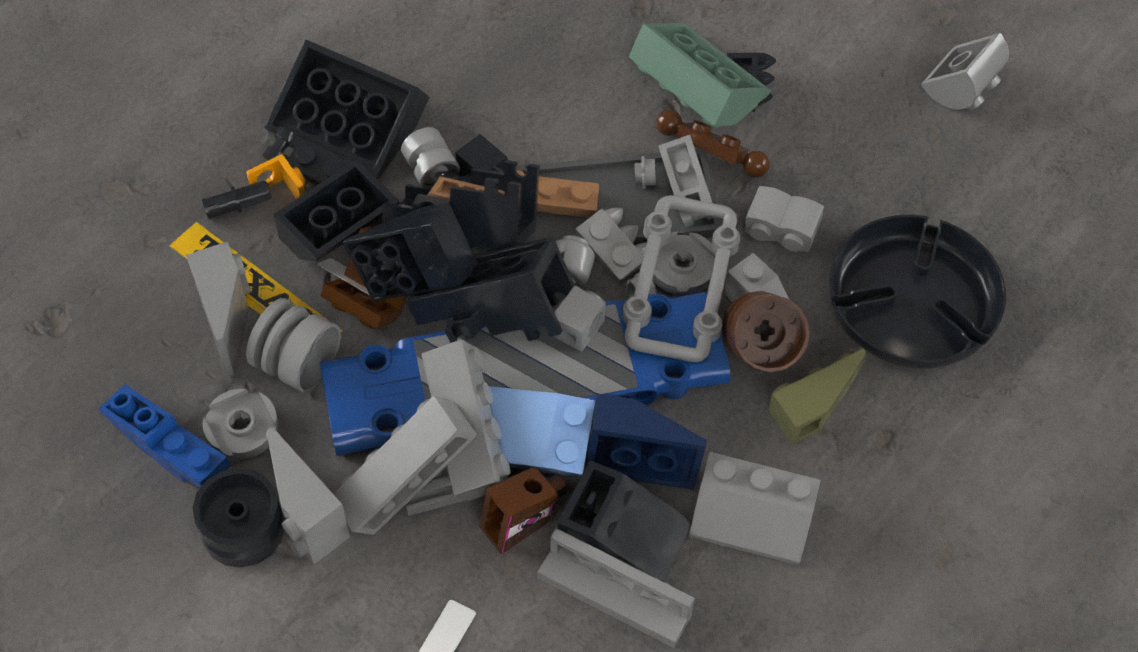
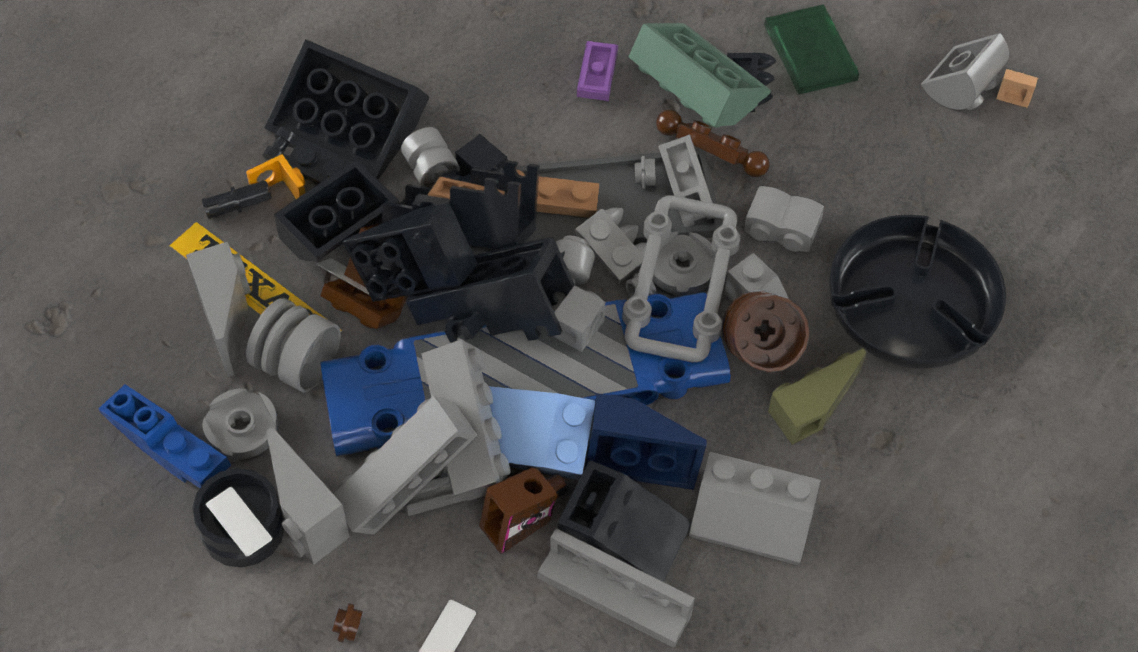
(239, 521): none -> white sticker
(347, 623): none -> reddish brown plate
(597, 71): none -> medium lavender plate
(811, 49): none -> clear green tile
(1017, 88): none -> light nougat plate

